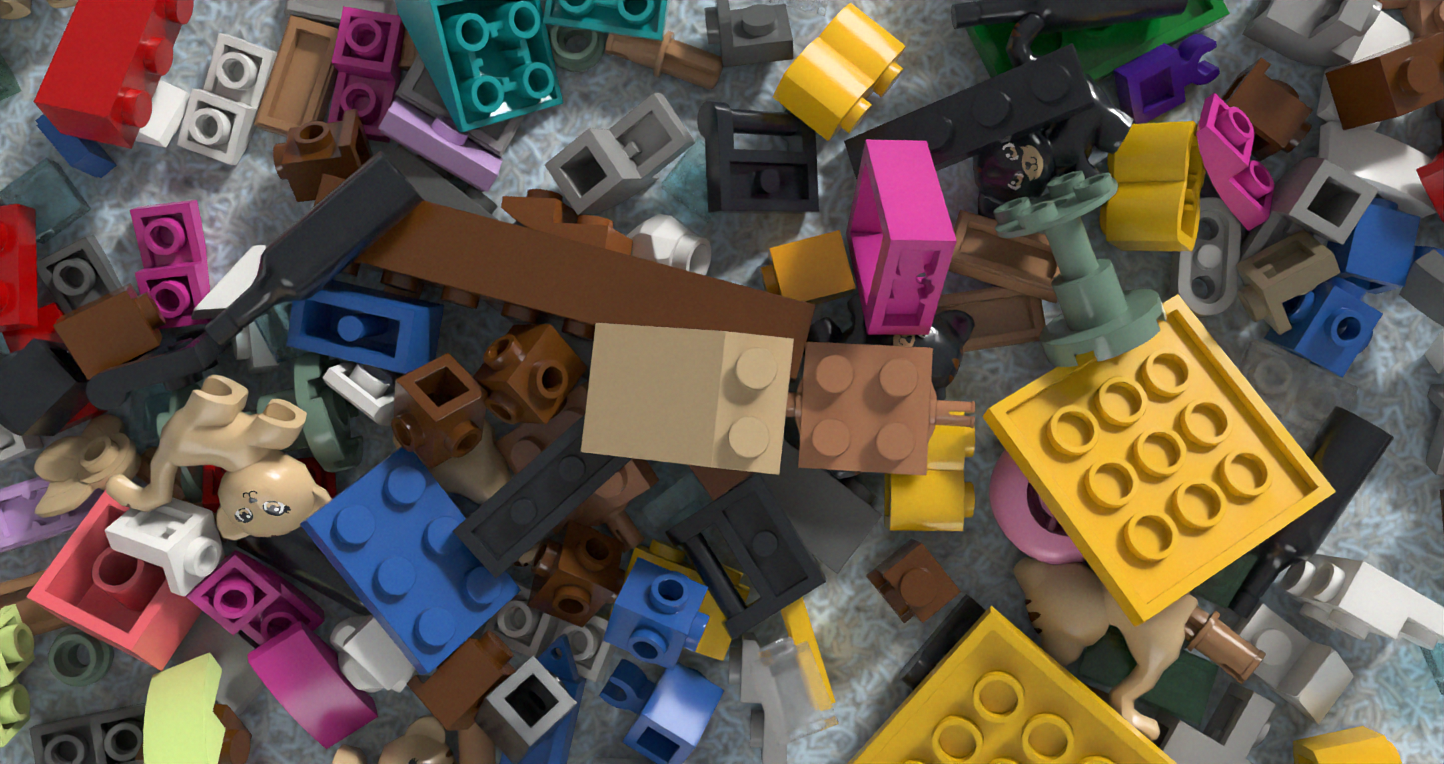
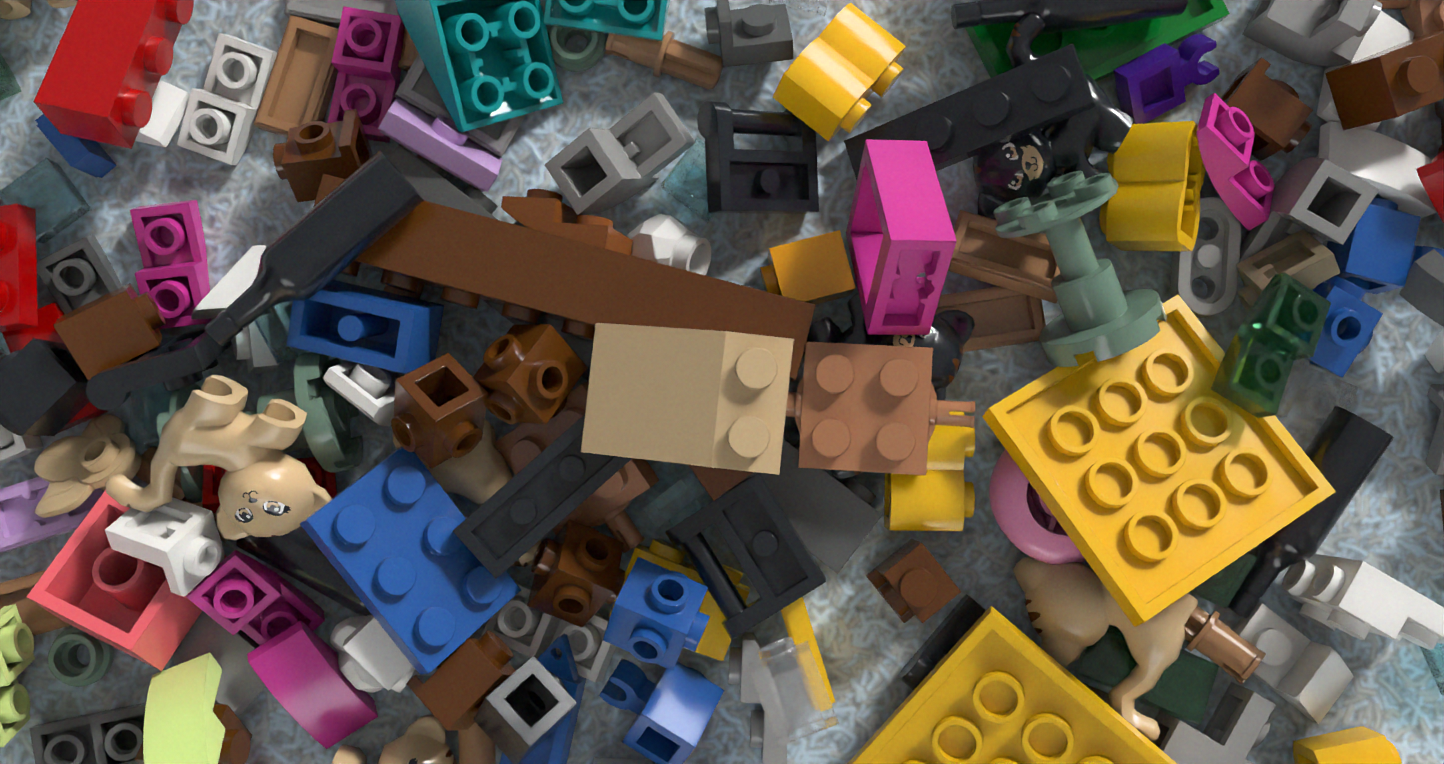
(1275, 333): none -> clear green slope

